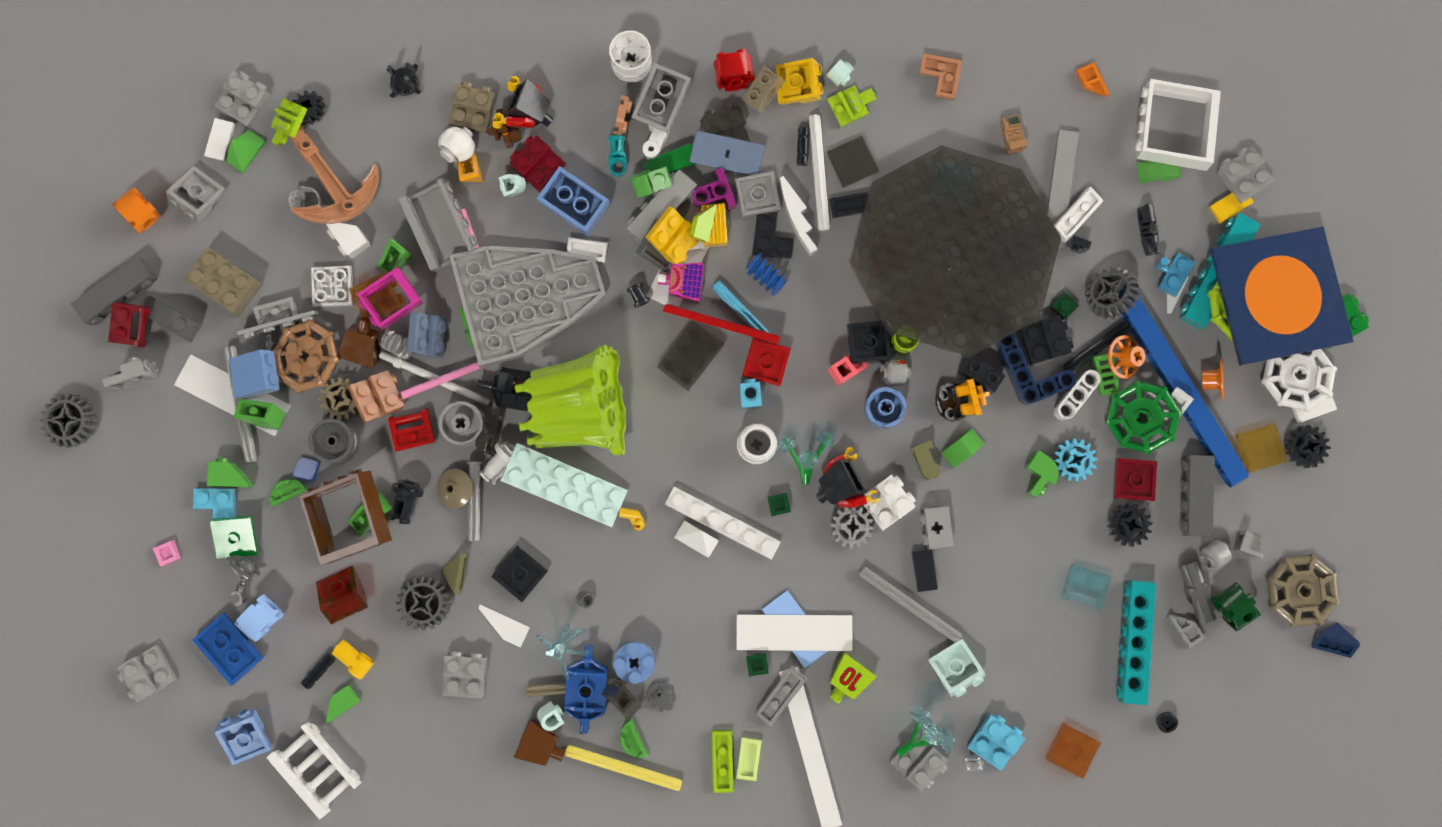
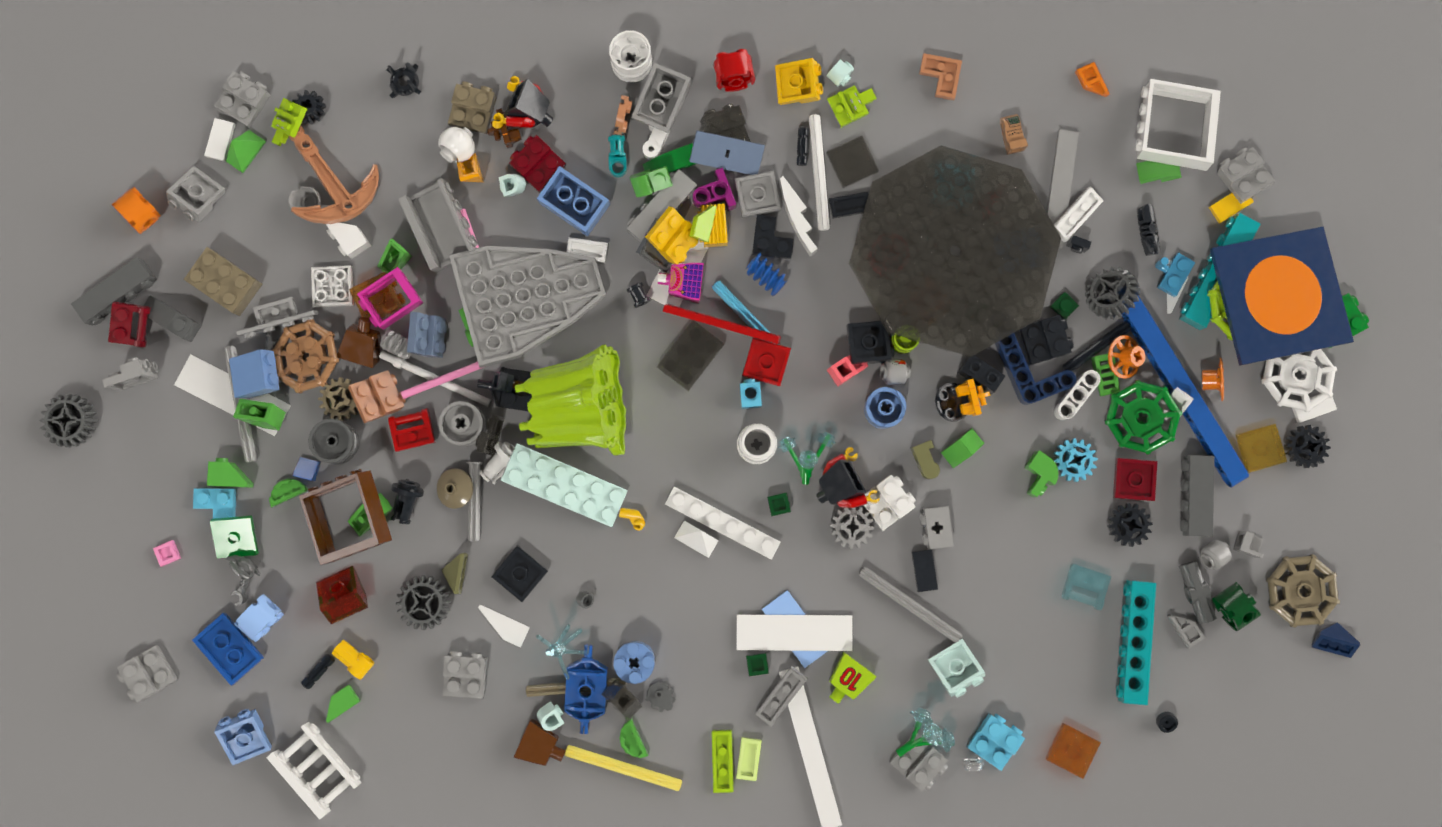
(763, 89): dark tan brick -> none

